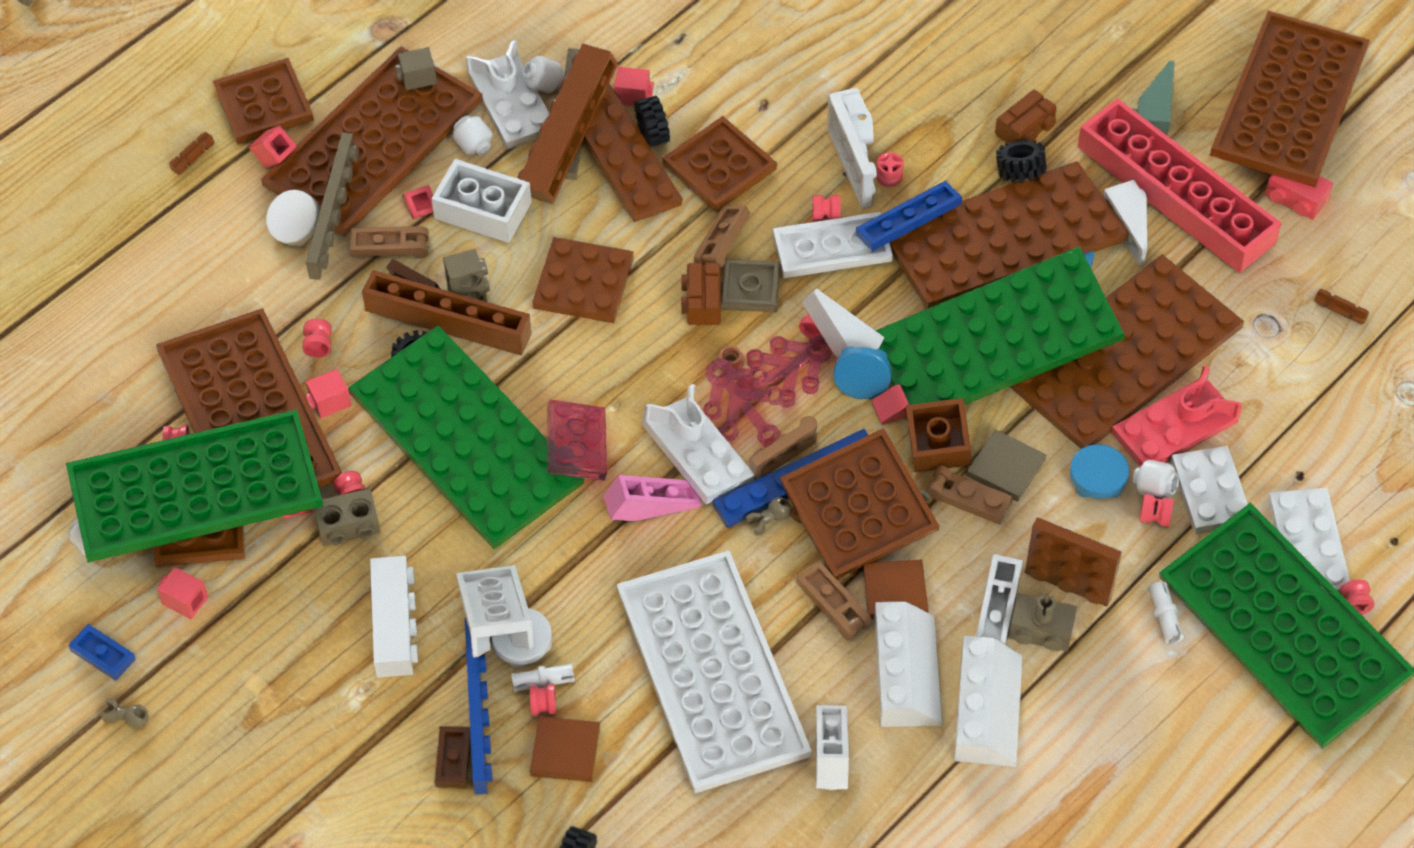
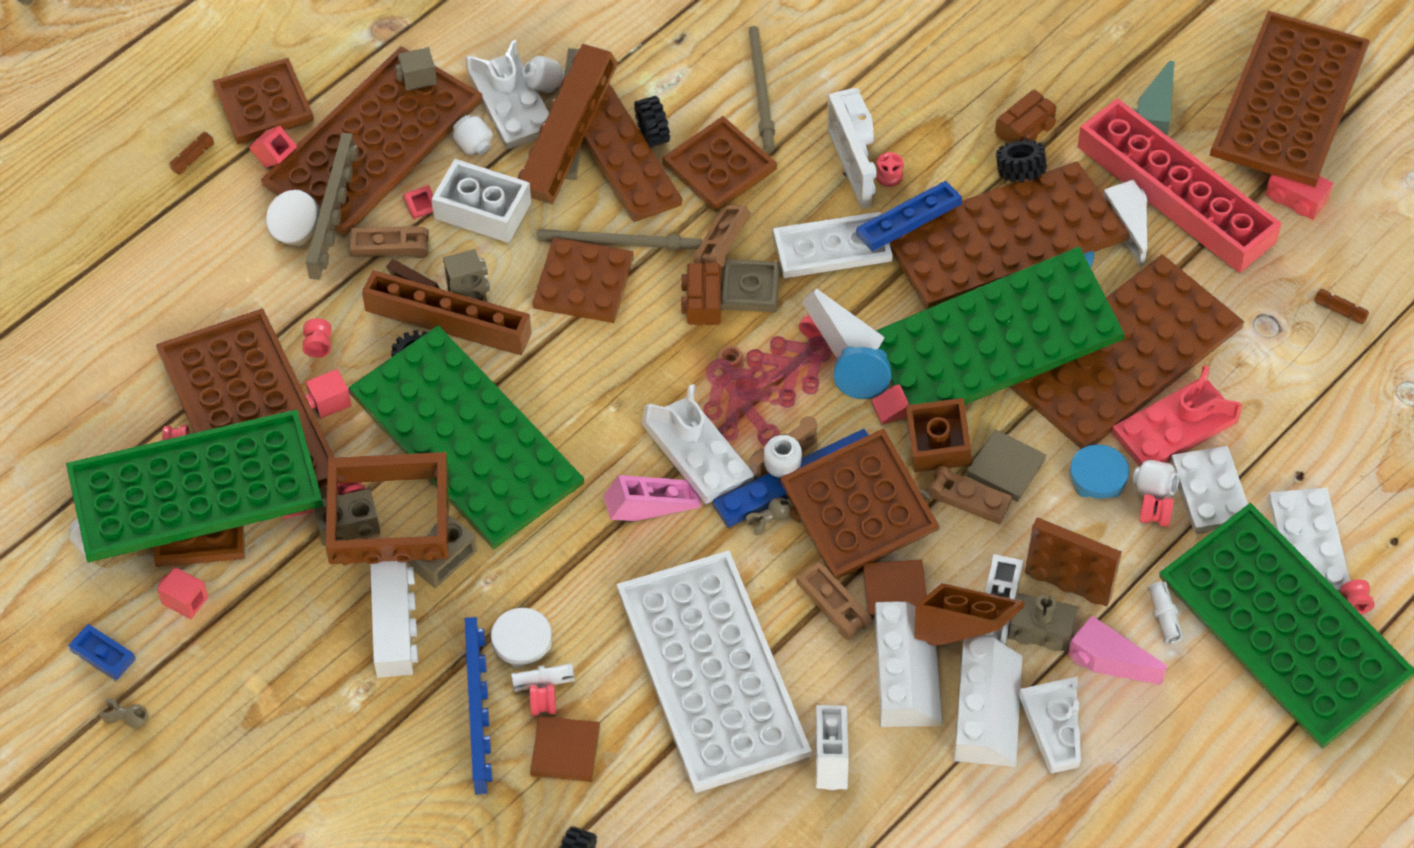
(388, 469): none -> dark orange window
(452, 757): reddish brown plate -> none
(459, 552): none -> dark tan brick
(494, 607): white plate -> none
(576, 440): clear pink plate -> none
(633, 85): coral brick -> none
(673, 242): none -> dark tan bar
(766, 125): none -> dark tan bar
(782, 455): none -> white head
(826, 208): coral wheel -> none
(961, 613): none -> dark orange slope
(1054, 721): none -> white wing
(1112, 654): none -> bright pink slope

